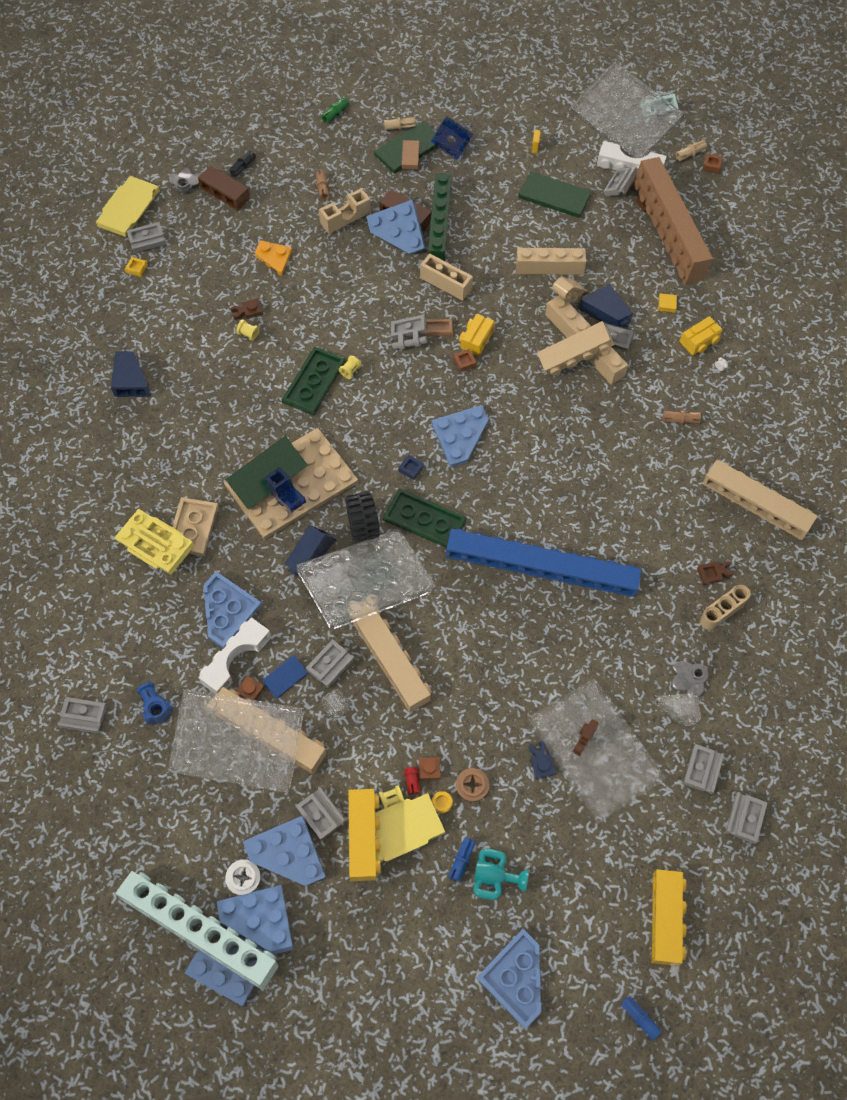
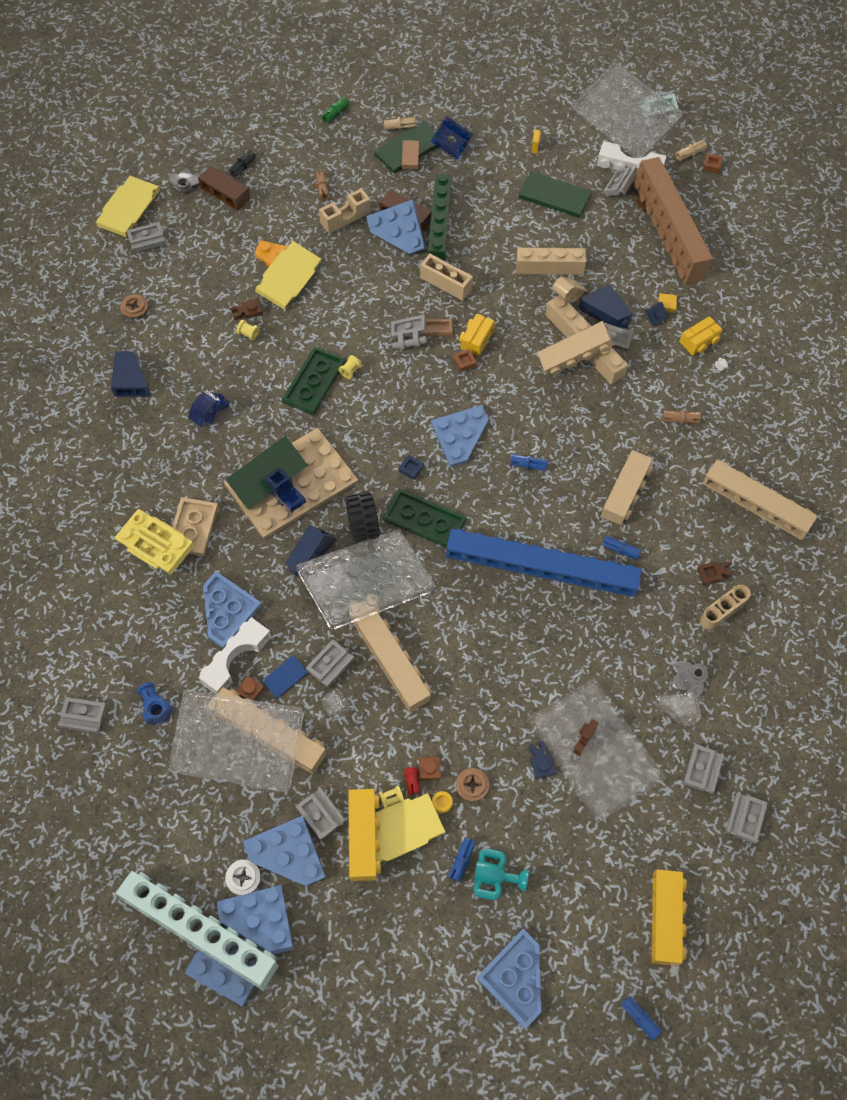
(131, 301): none -> medium nougat gear
(136, 266): yellow tile -> none
(206, 406): none -> clear blue brick
(288, 275): none -> light yellow piece
(529, 462): none -> blue axle
(621, 547): none -> blue axle
(626, 488): none -> tan brick
(657, 313): none -> dark blue plate

